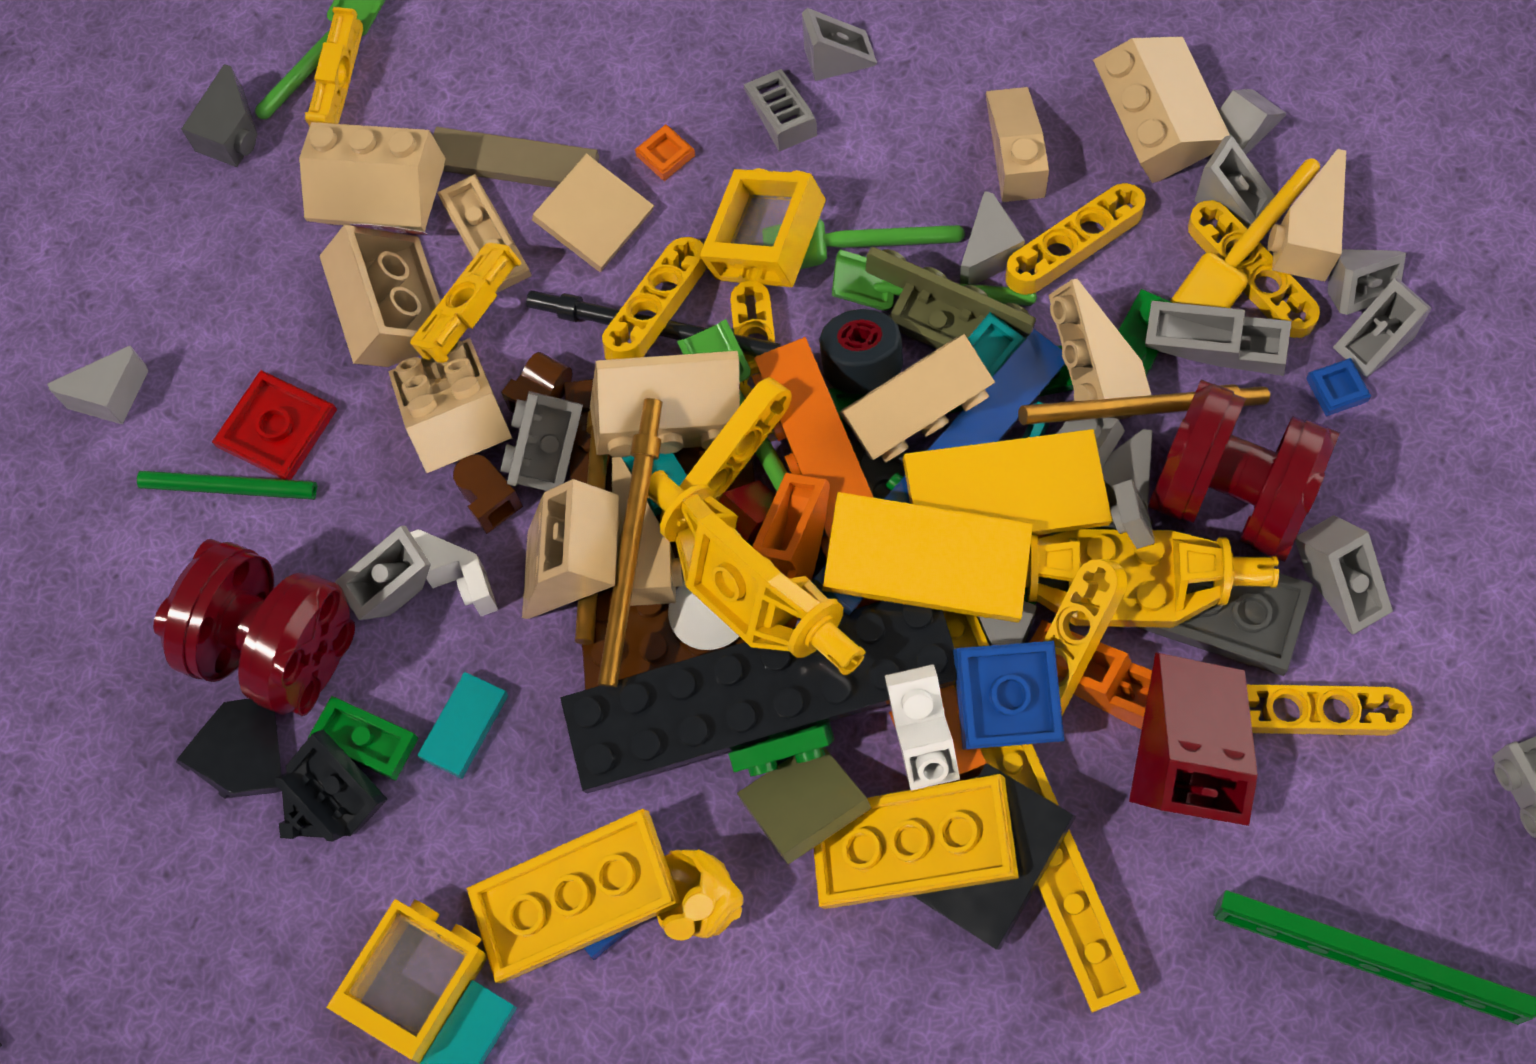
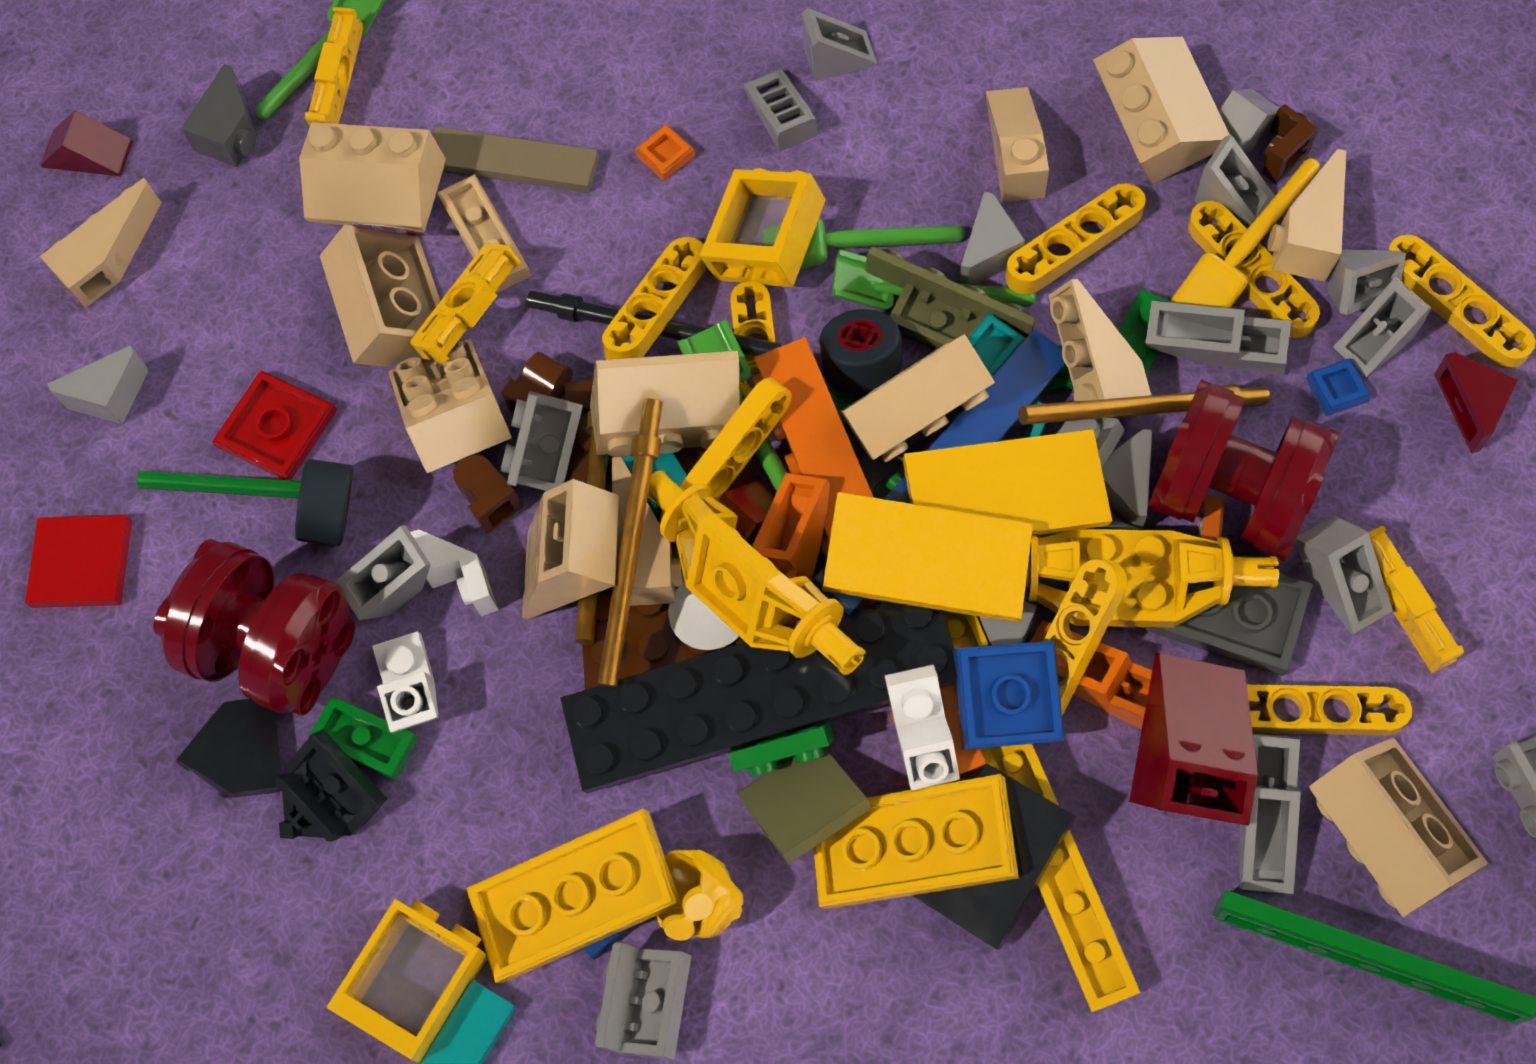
(78, 561): none -> red tile
(86, 147): none -> dark red slope
(102, 247): none -> tan slope
(323, 502): none -> black wheel
(407, 680): none -> white slope
(463, 725): teal tile -> none
(593, 212): tan tile -> none
(642, 1001): none -> light grey bracket
(1132, 515): light grey plate -> none
(1210, 518): none -> orange tile
(1271, 838): none -> light grey slope
(1292, 142): none -> reddish brown bracket
(1396, 826): none -> tan slope
(1414, 606): none -> yellow piece
(1464, 295): none -> yellow beam
(1474, 396): none -> dark red slope

